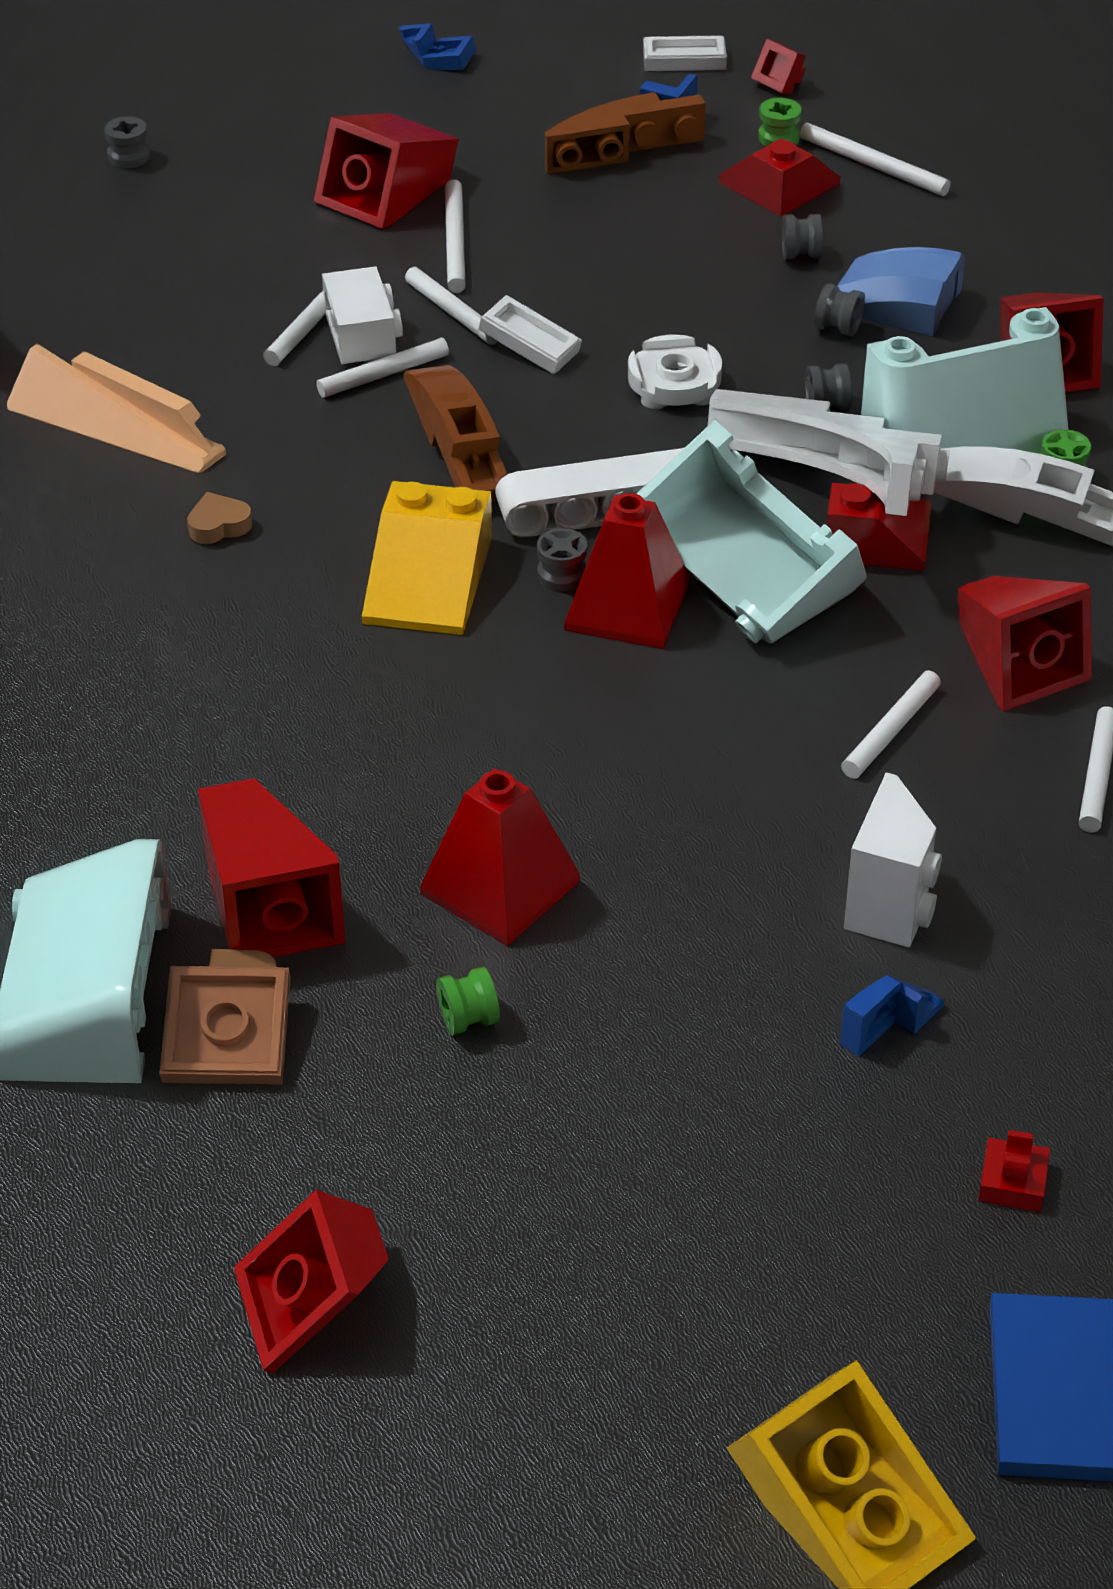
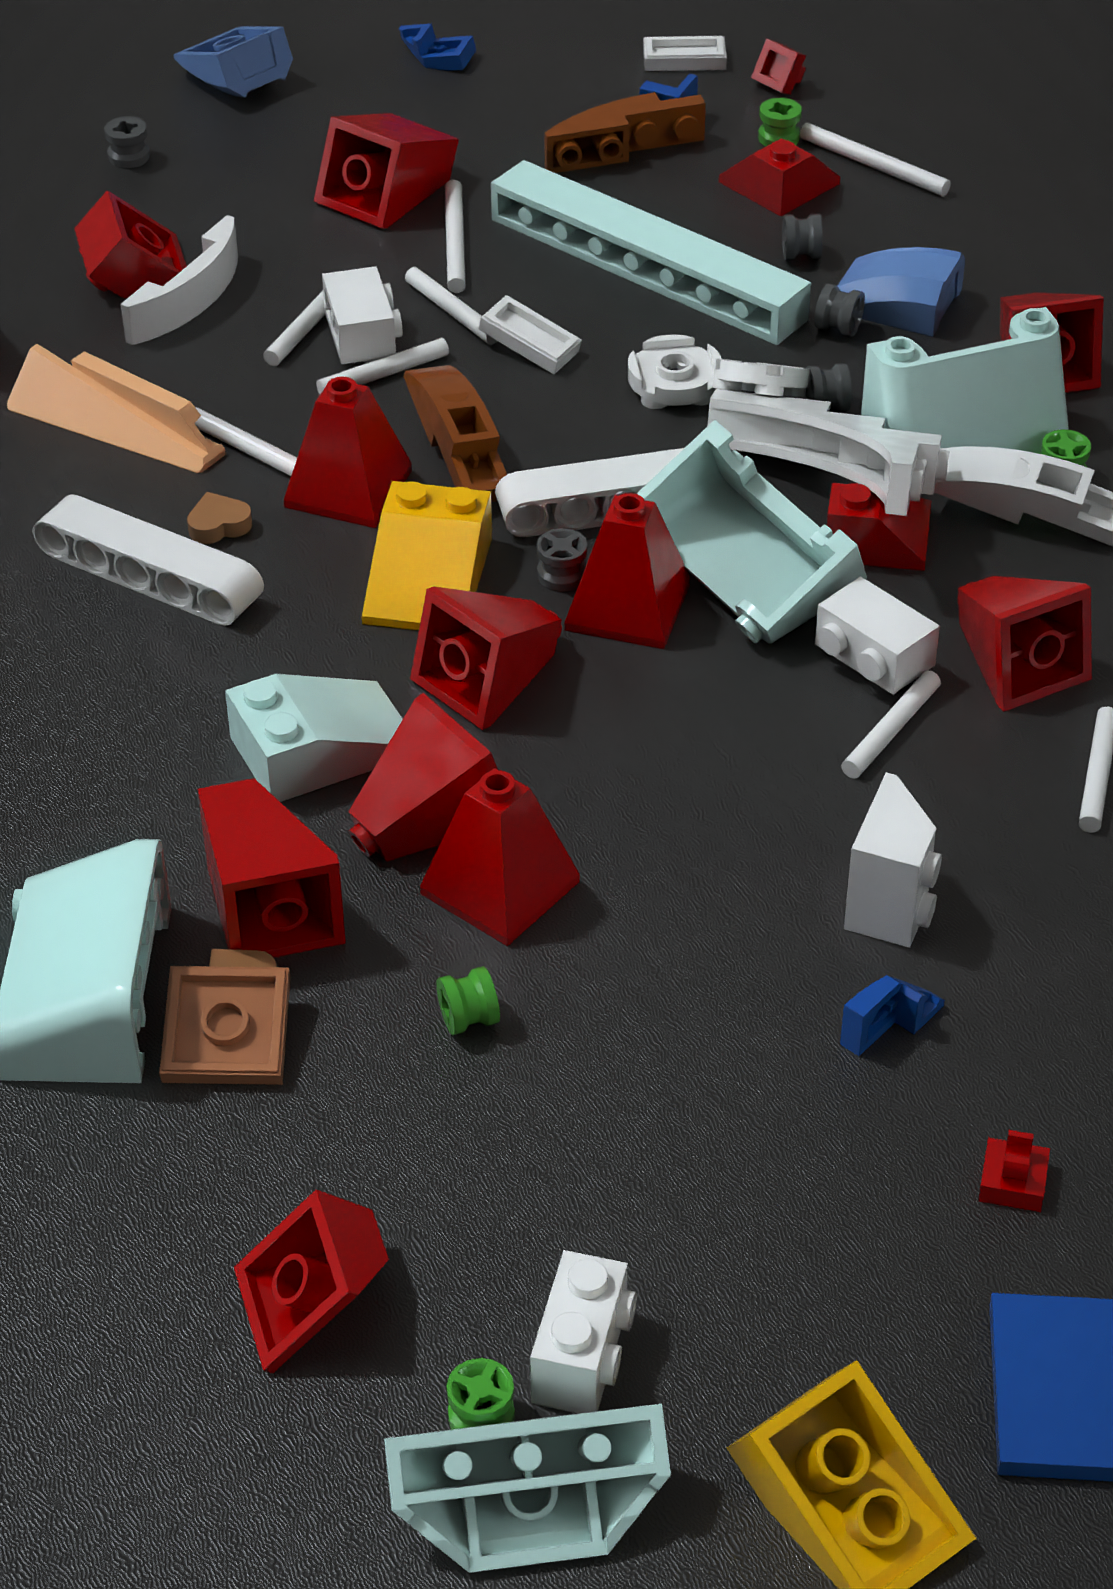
(126, 247): none -> red slope
(148, 559): none -> white beam
(161, 309): none -> white slope
(239, 59): none -> medium blue slope
(246, 442): none -> white bar
(309, 730): none -> light aqua slope
(347, 457): none -> red slope
(417, 783): none -> red slope
(475, 1384): none -> bright green wheel
(481, 650): none -> red slope
(530, 1485): none -> light aqua wedge
(580, 1333): none -> white brick
(651, 252): none -> light aqua brick
(760, 378): none -> white plate
(877, 635): none -> white brick

